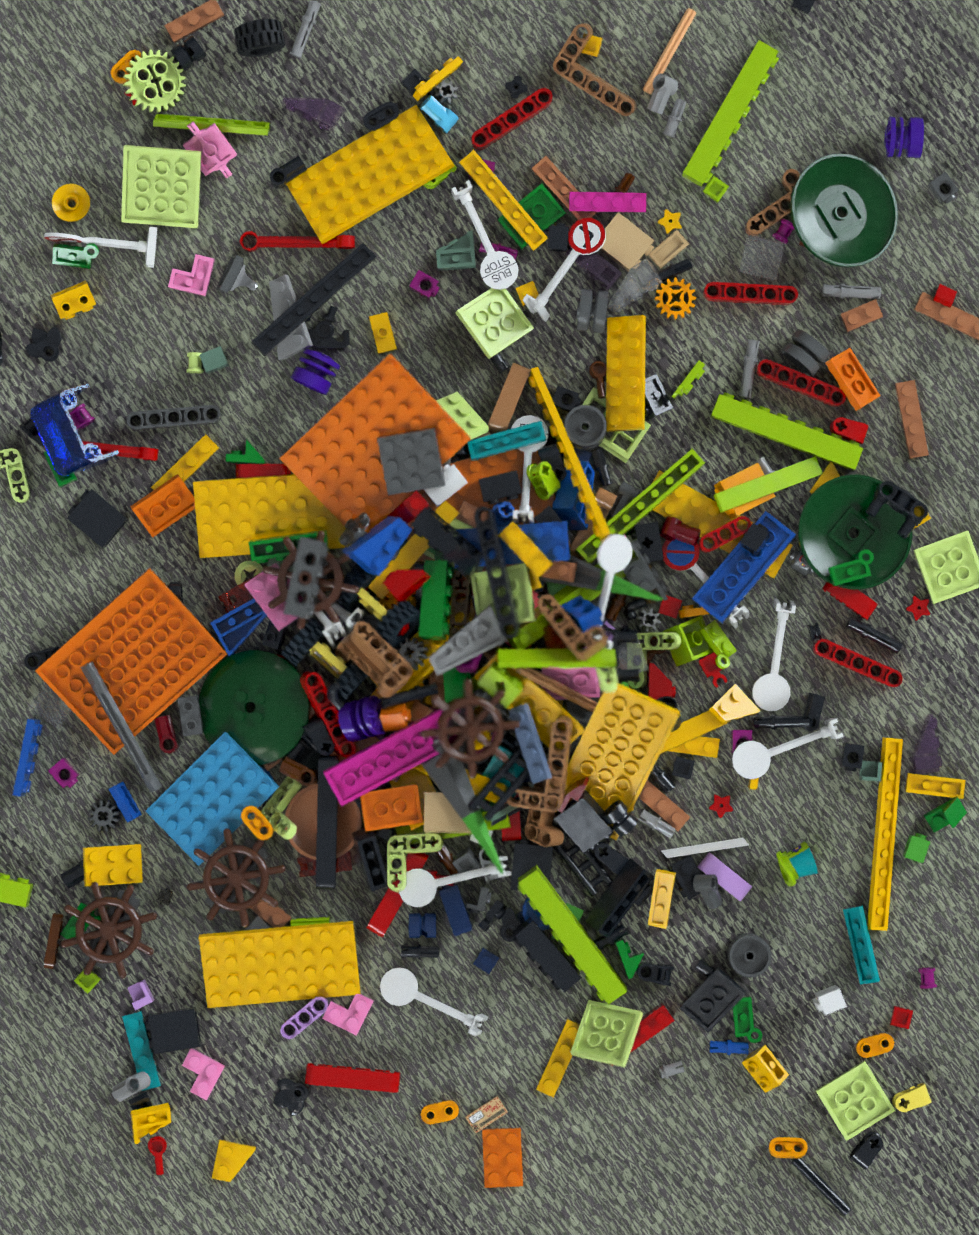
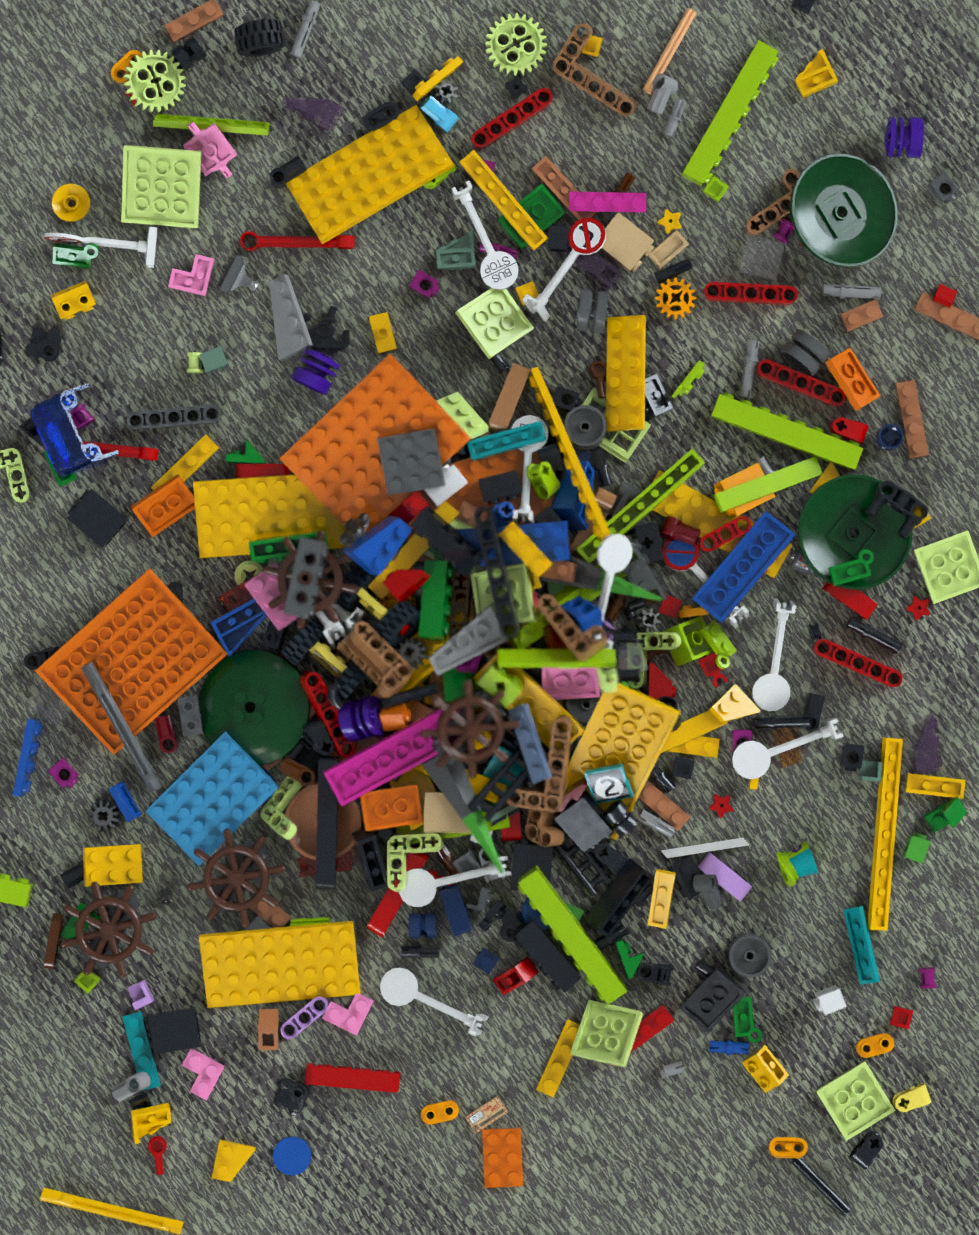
(112, 1211): none -> yellow piece
(257, 823): light orange plate -> none
(268, 1029): none -> nougat slope
(292, 1155): none -> blue tile
(313, 299): black plate -> none
(507, 29): none -> yellowish green gear
(516, 975): none -> red slope
(558, 688): medium nougat axle -> none
(608, 783): none -> slope
(636, 283): clear slope -> none
(755, 538): black brick -> none
(790, 756): none -> clear orange tile
(816, 76): none -> yellow wing
(889, 437): none -> dark blue wheel

